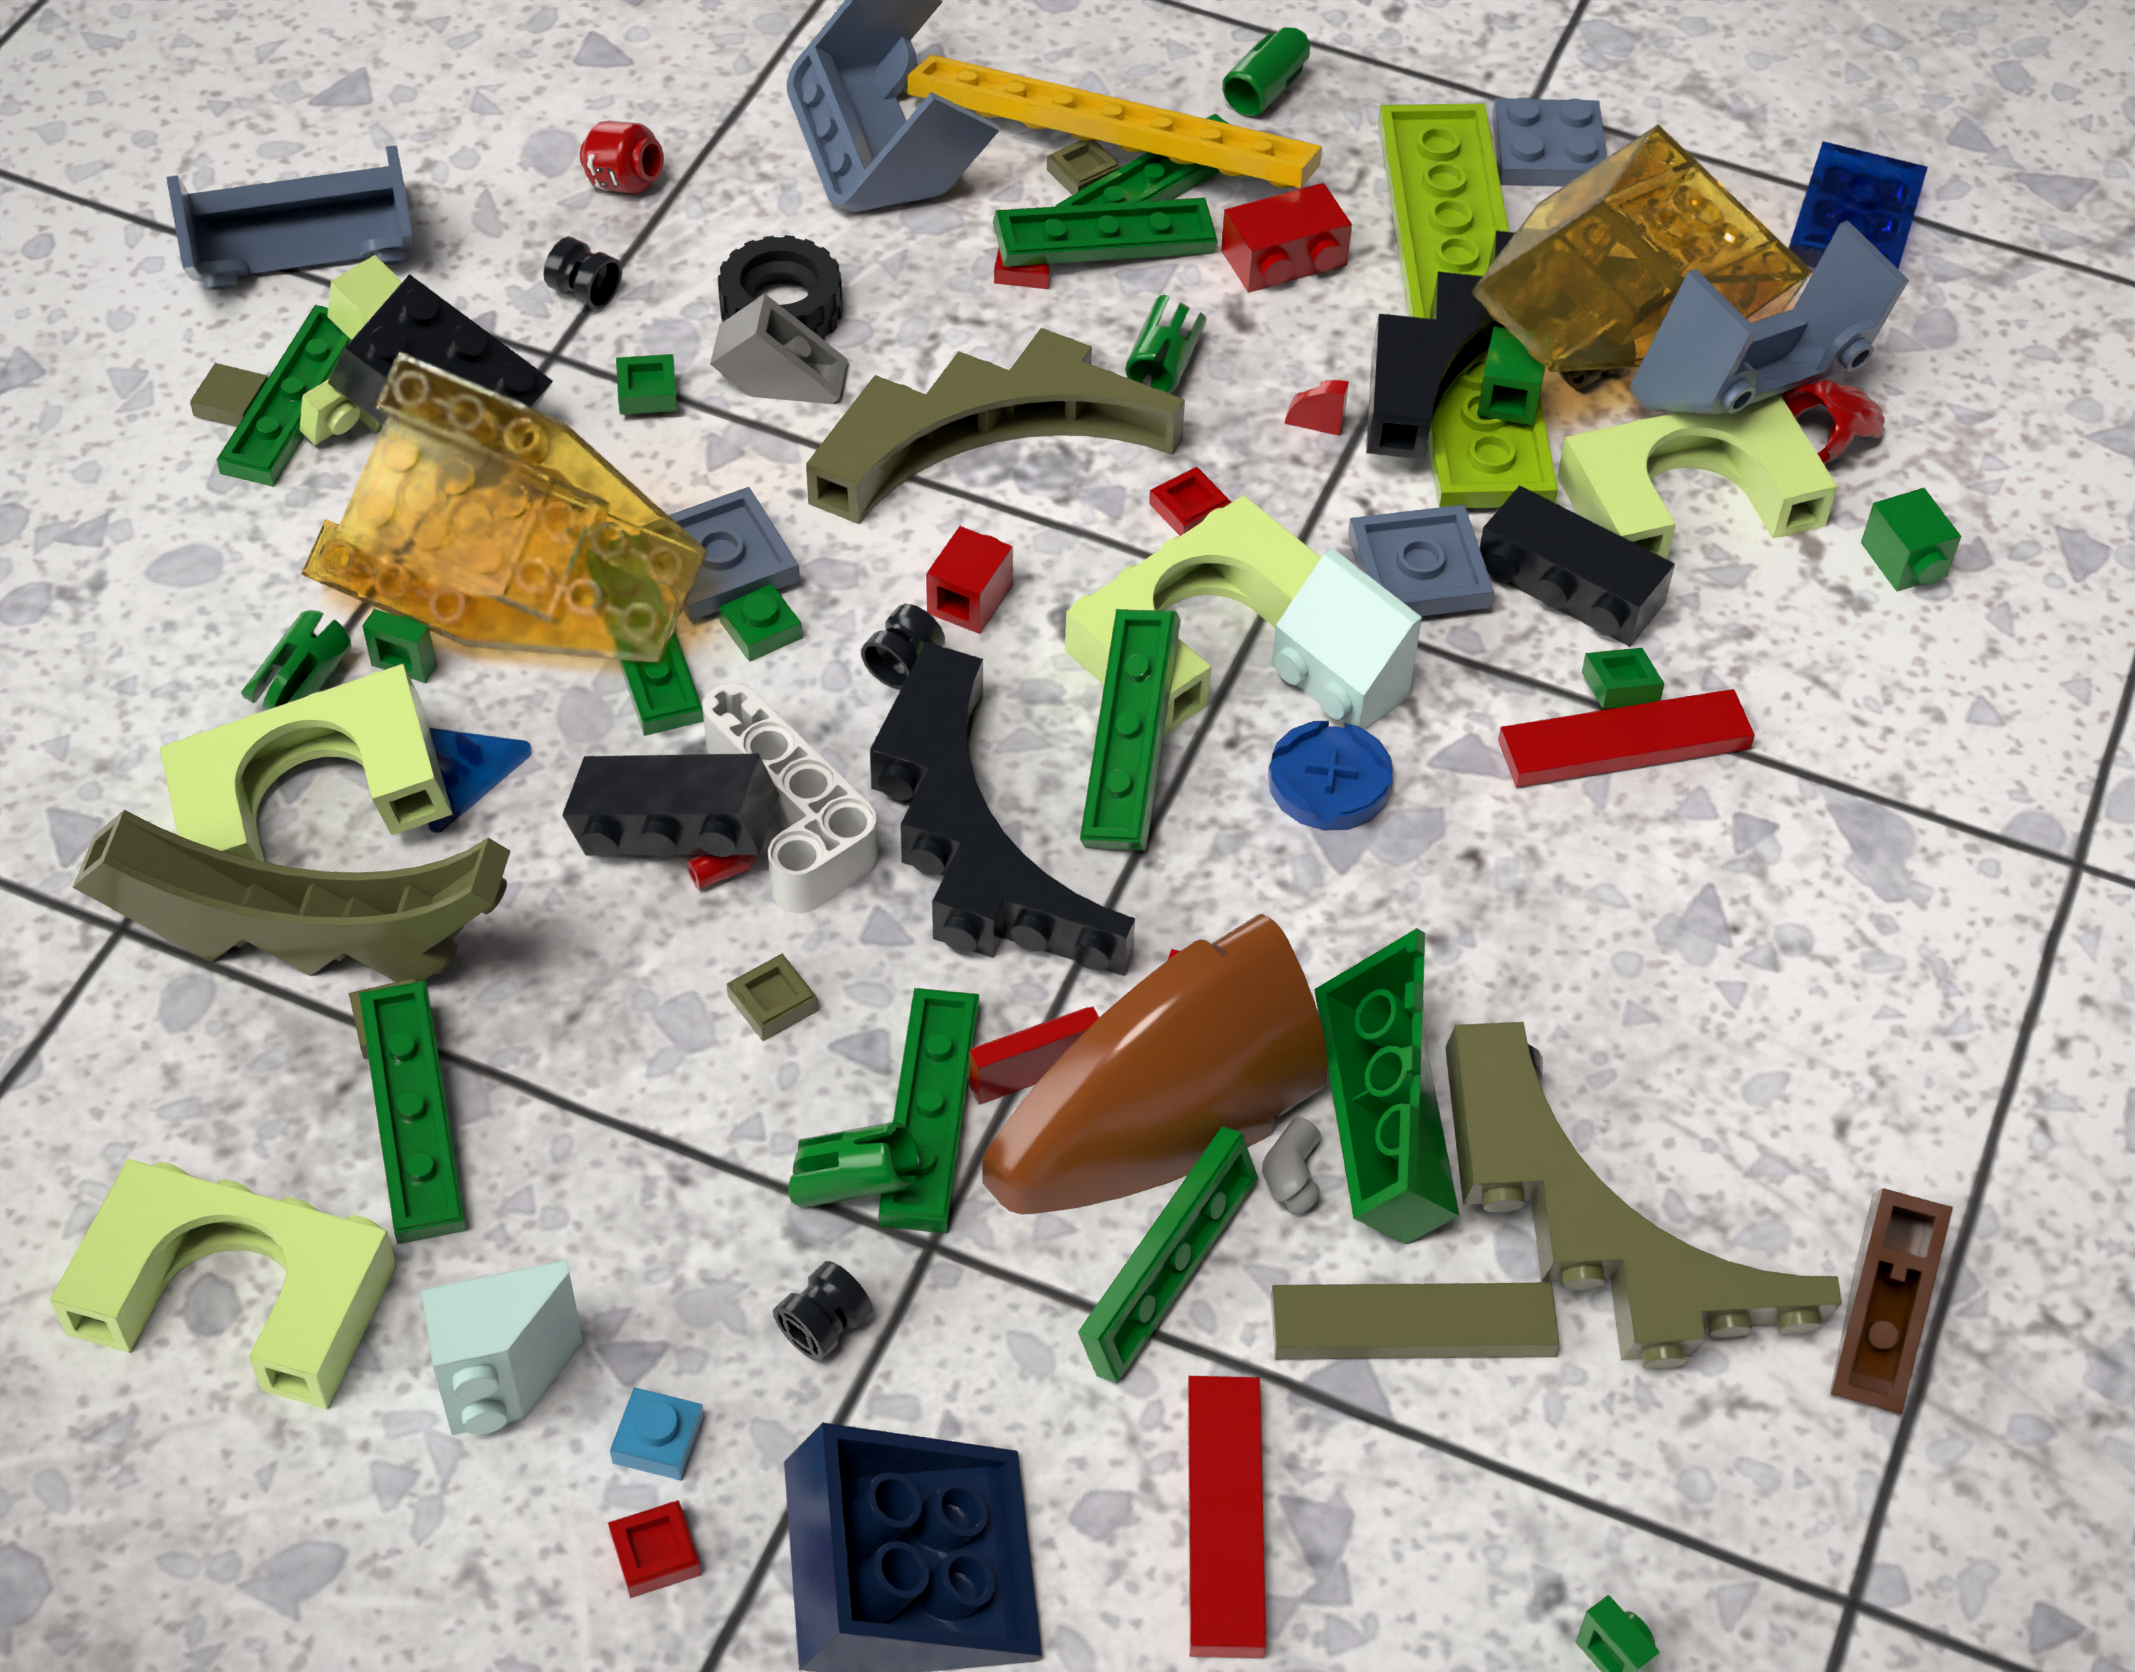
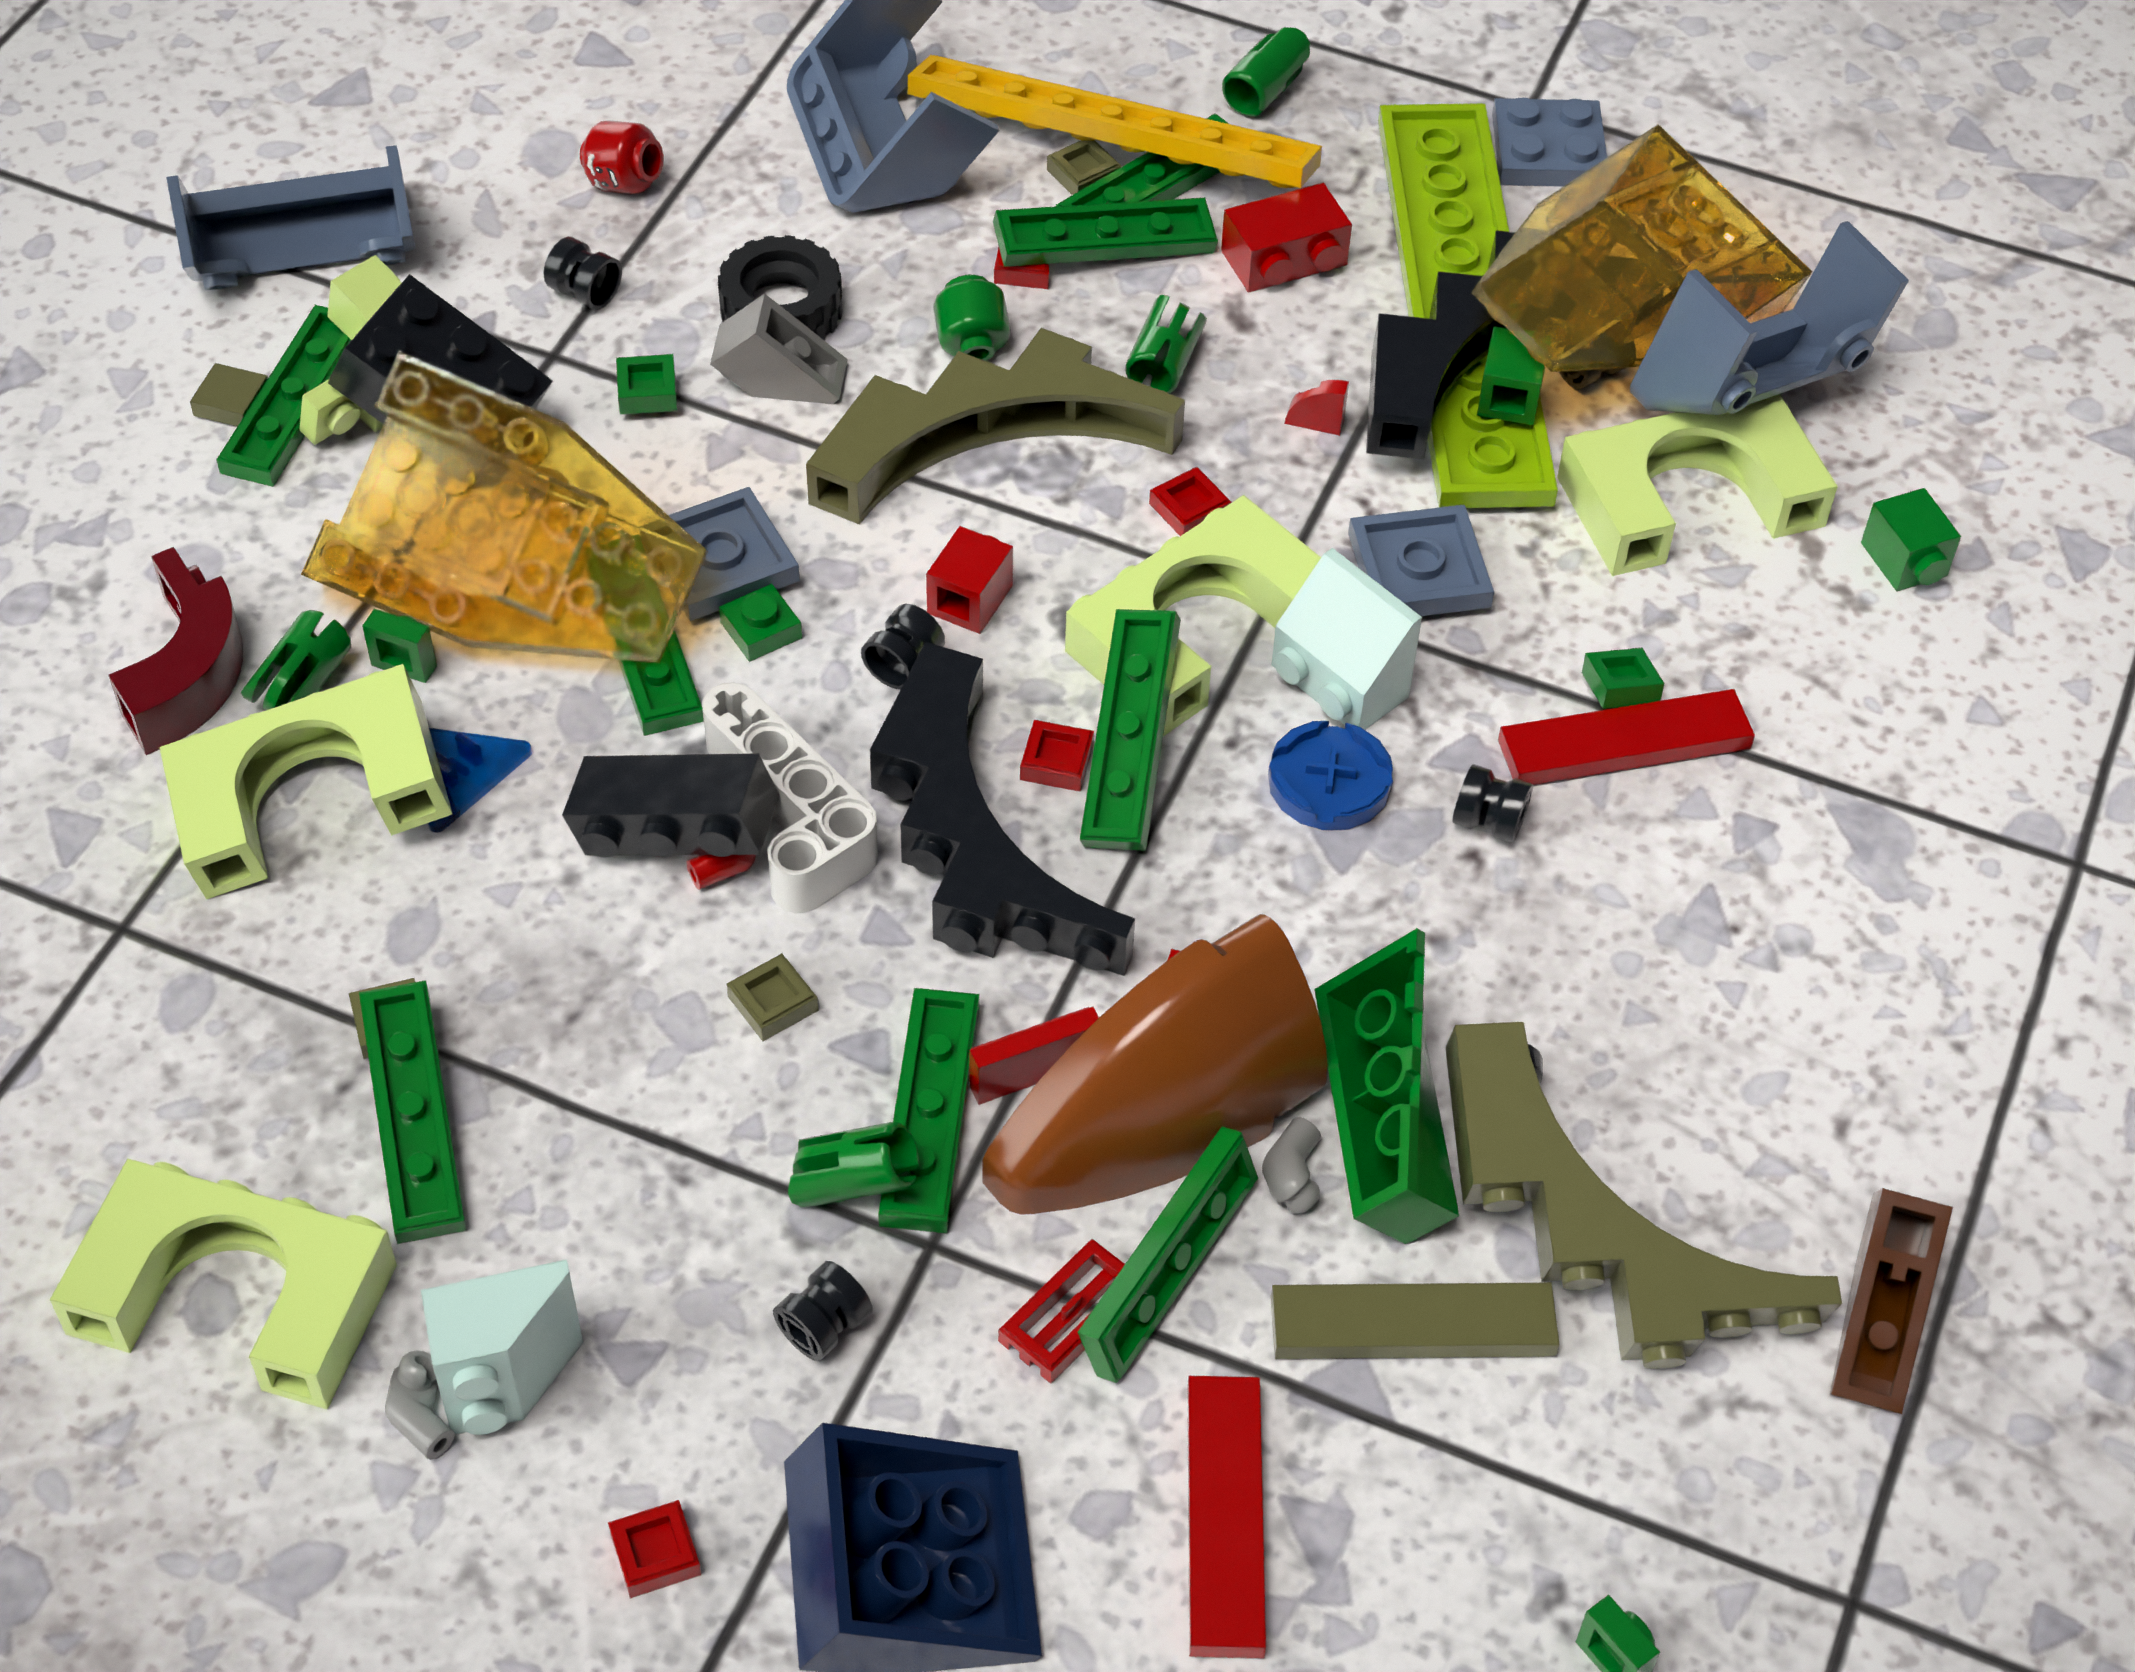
(195, 671): none -> dark red arch
(305, 917): olive arch -> none
(412, 1402): none -> light grey arm
(657, 1433): dark azure plate -> none
(972, 317): none -> green head
(1035, 1349): none -> red tile
(1057, 755): none -> red tile
(1492, 803): none -> black wheel
(1575, 565): black brick -> none
(1848, 405): red piece -> none
(1861, 188): clear blue plate -> none

